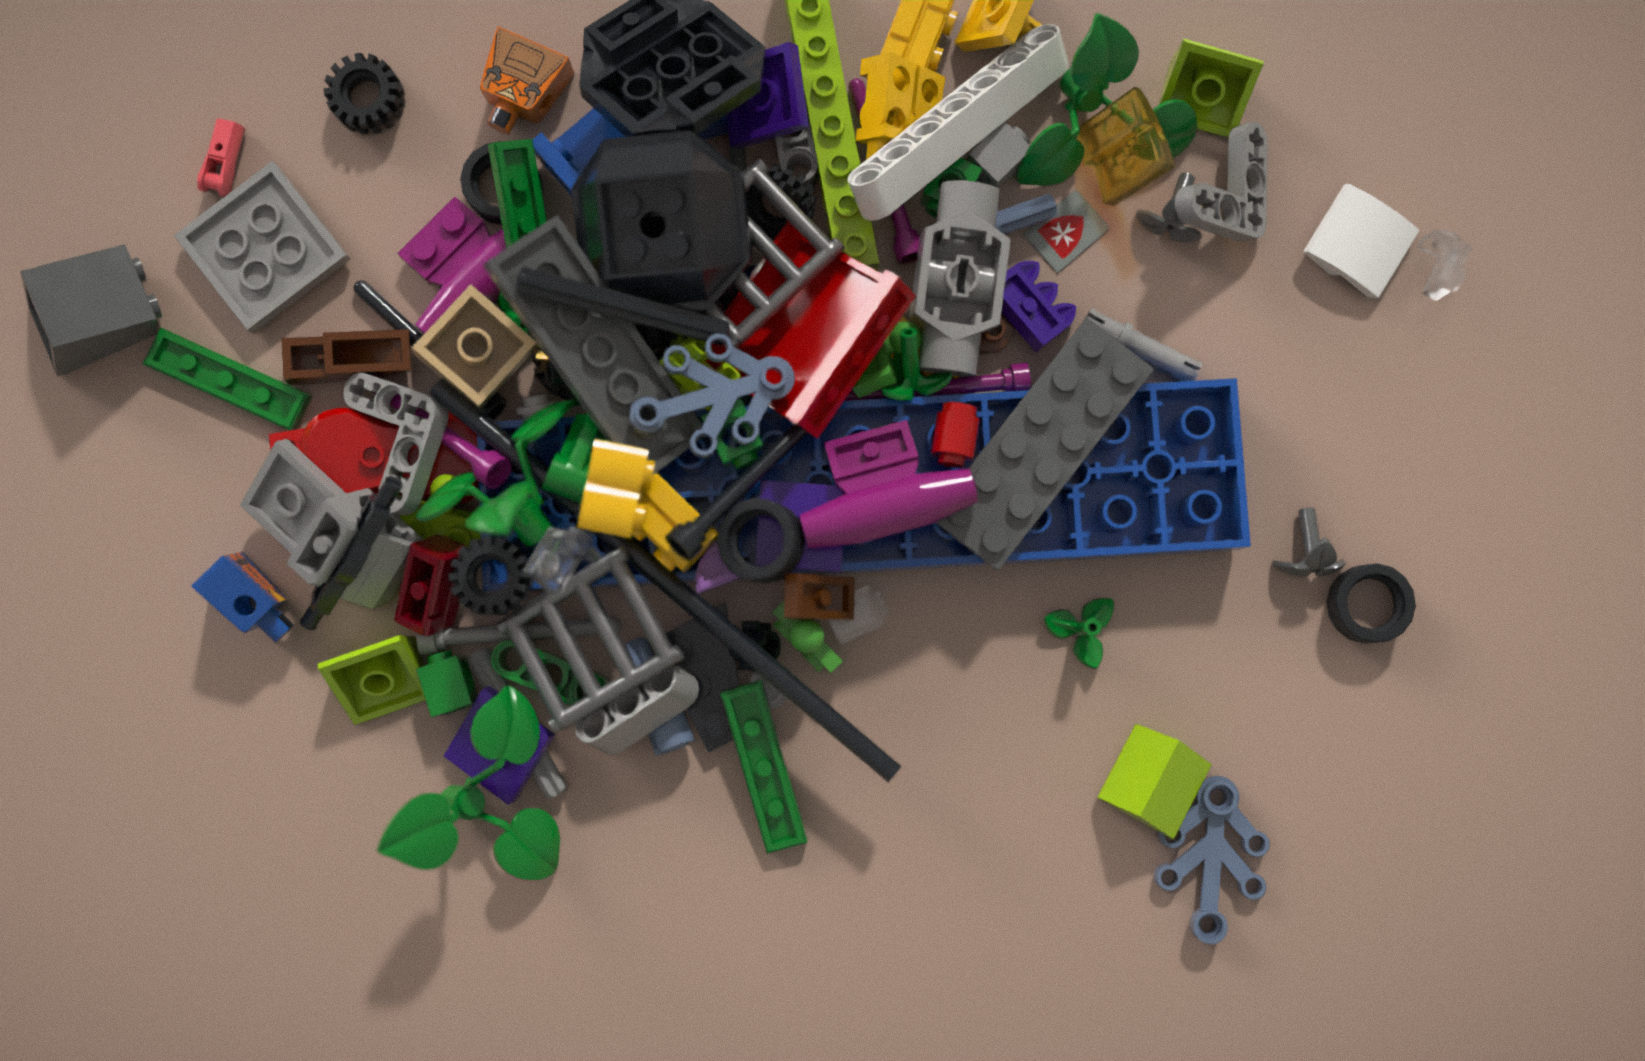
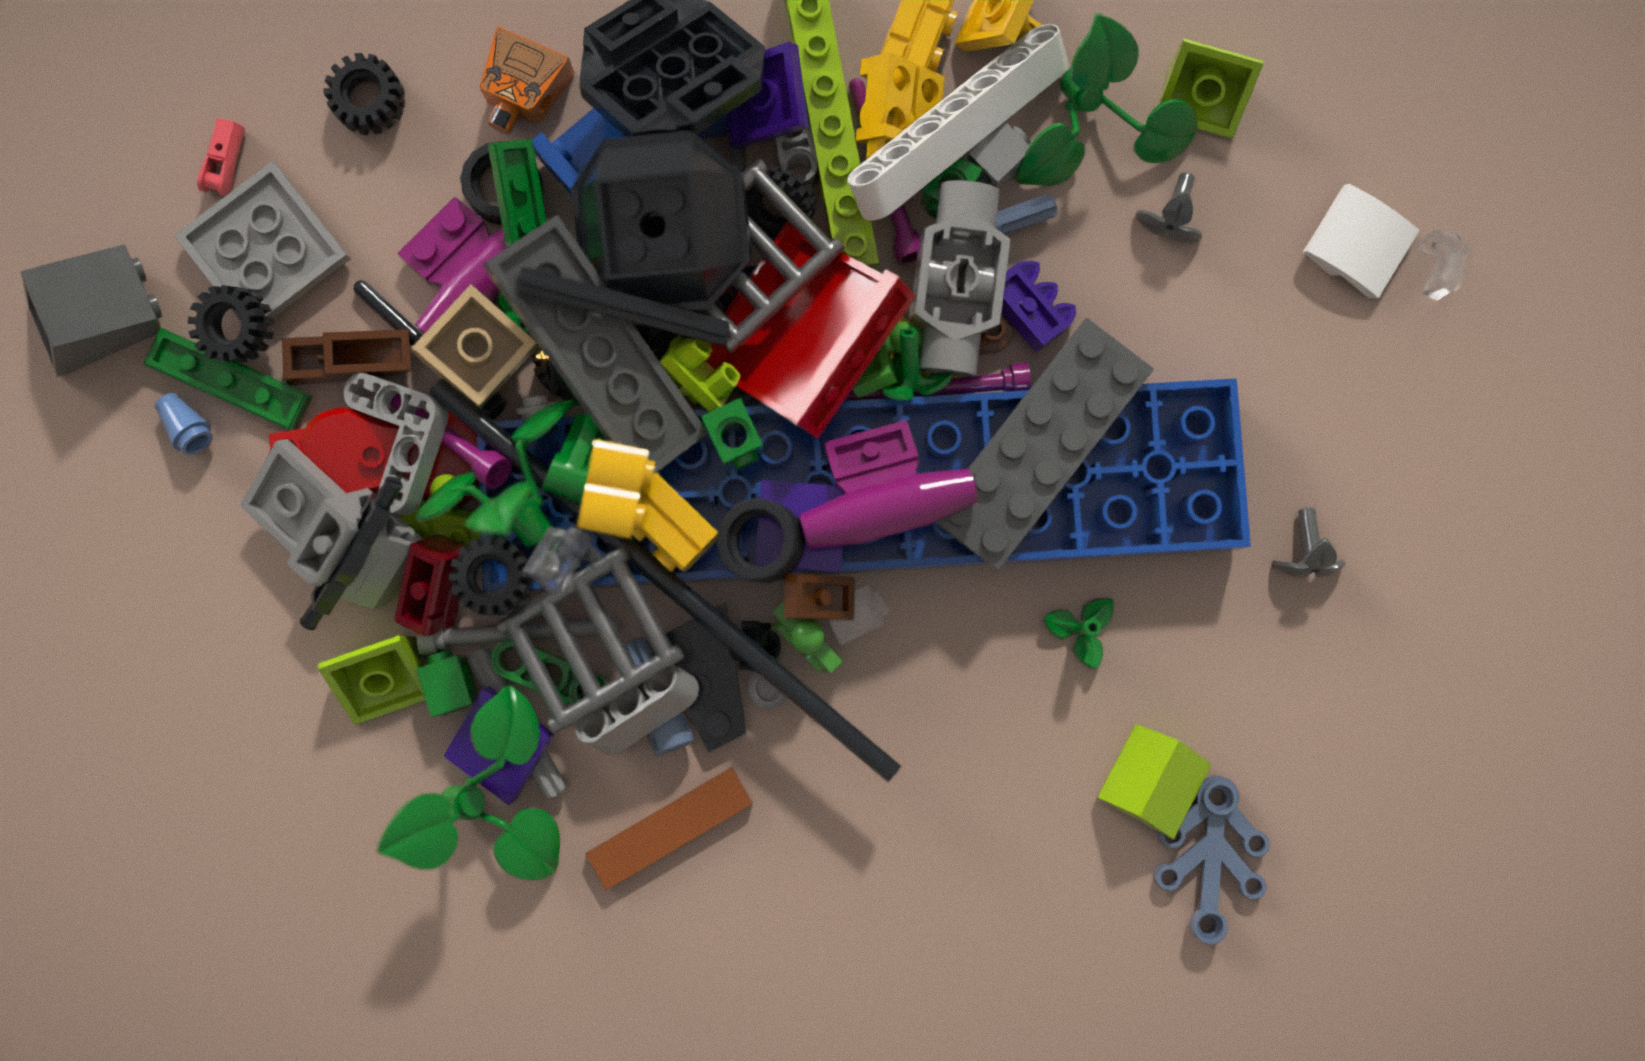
(183, 425): none -> medium blue cone
(209, 324): none -> black tyre
(231, 585): blue torso -> none
(669, 828): none -> dark orange tile
(688, 537): black piece -> none
(712, 571): medium lavender tile -> none
(719, 392): sand blue plant -> none
(764, 766): green tile -> none
(955, 434): red brick -> none
(1068, 233): light grey sticker -> none
(1125, 147): clear yellow slope -> none
(1148, 349): light grey pin -> none
(1242, 207): light grey beam -> none
(1402, 597): black tyre -> none

